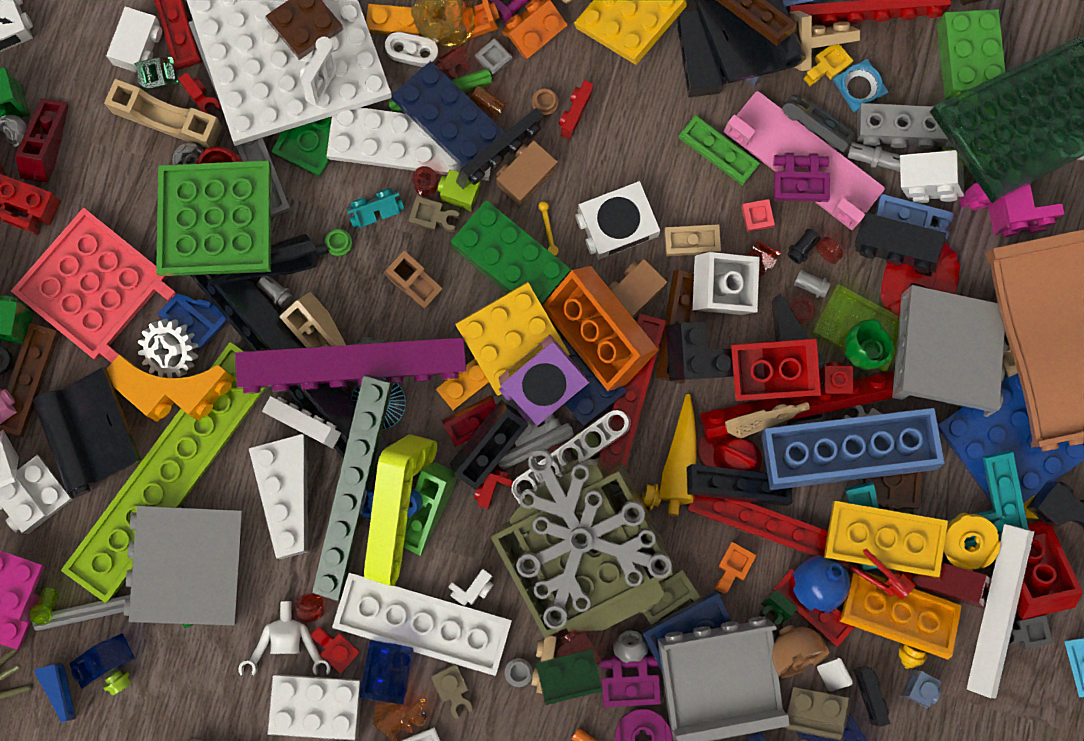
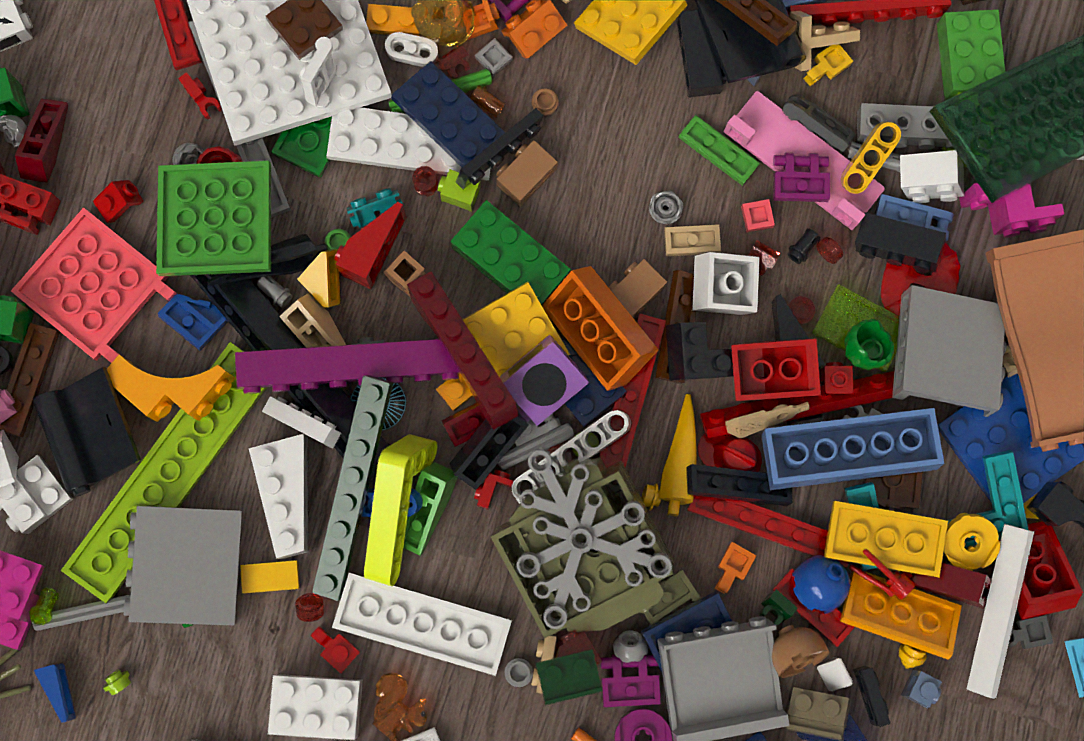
(101, 660): clear blue slope -> none
(117, 199): none -> red bracket
(134, 39): white brick -> none
(149, 111): tan arch -> none
(156, 73): clear green brick -> none
(165, 350): white gear -> none
(270, 577): none -> yellow tile
(285, 639): white piece -> none
(322, 279): none -> yellow slope
(368, 248): none -> red slope
(386, 672): clear blue bracket -> none
(429, 214): dark tan plate -> none
(450, 686): dark tan plate -> none
(464, 350): none -> dark red arch
(480, 587): white bracket -> none
(544, 206): yellow hinge -> none
(580, 99): red plate -> none
(617, 221): white brick -> none
(667, 199): none -> light grey plate
(812, 284): light grey pin -> none
(866, 70): dark azure piece -> none
(883, 150): none -> yellow beam

